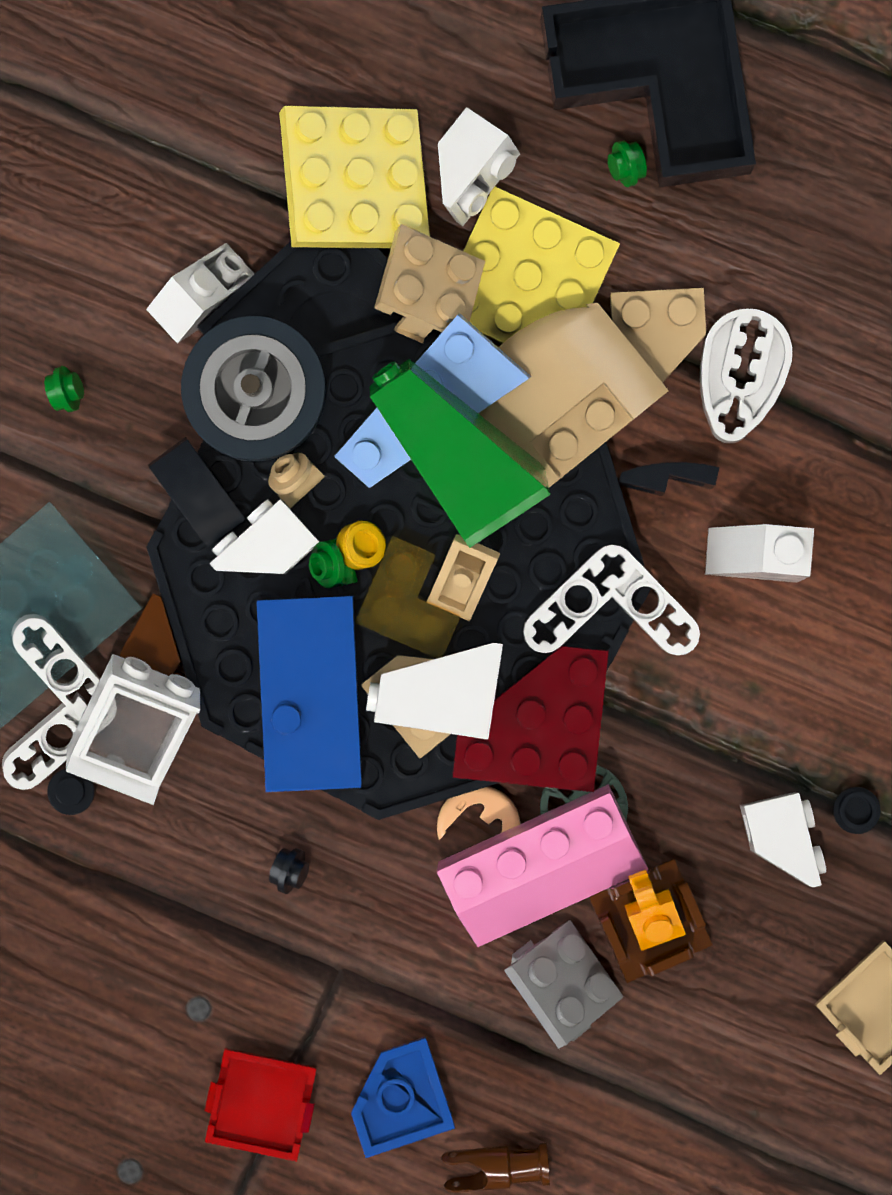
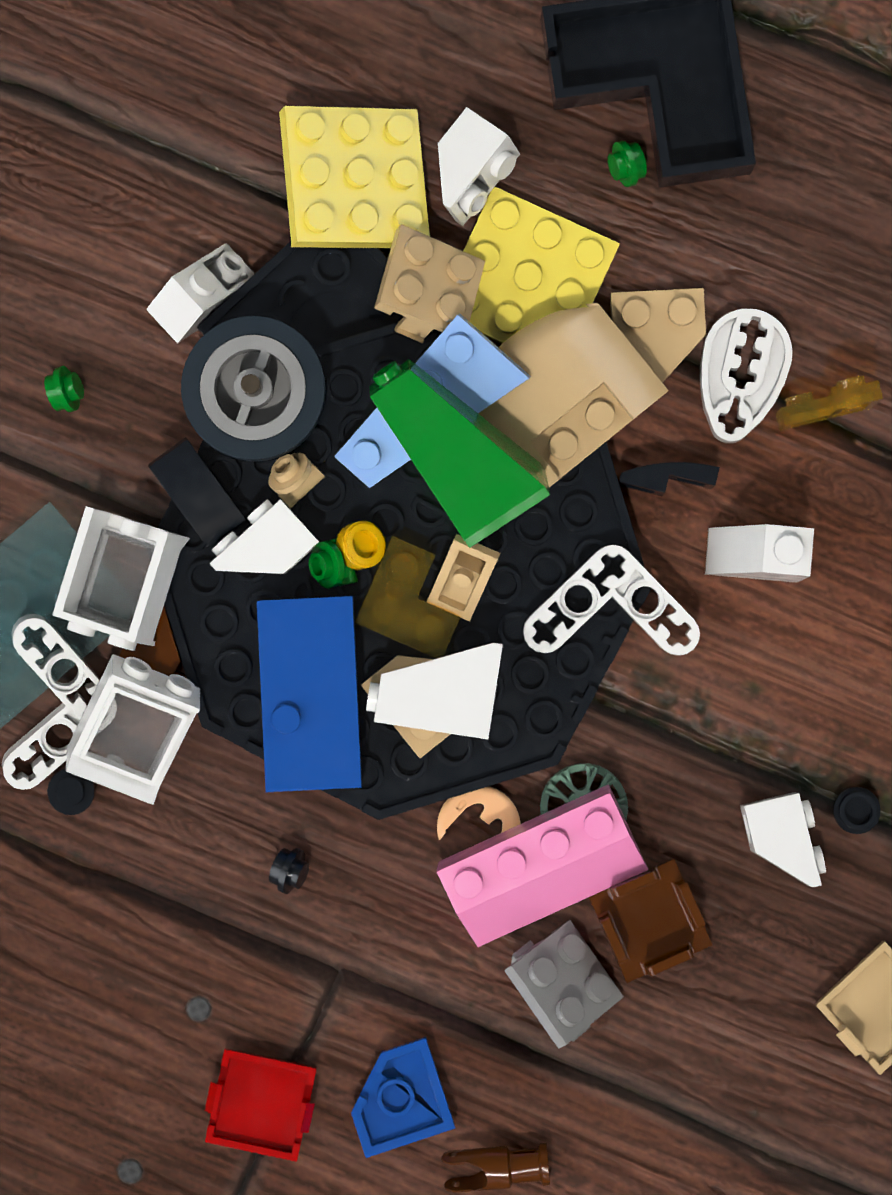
(118, 578): none -> window
(543, 726): dark red plate -> none
(652, 915): light orange plate -> none
(846, 398): none -> clear yellow plate

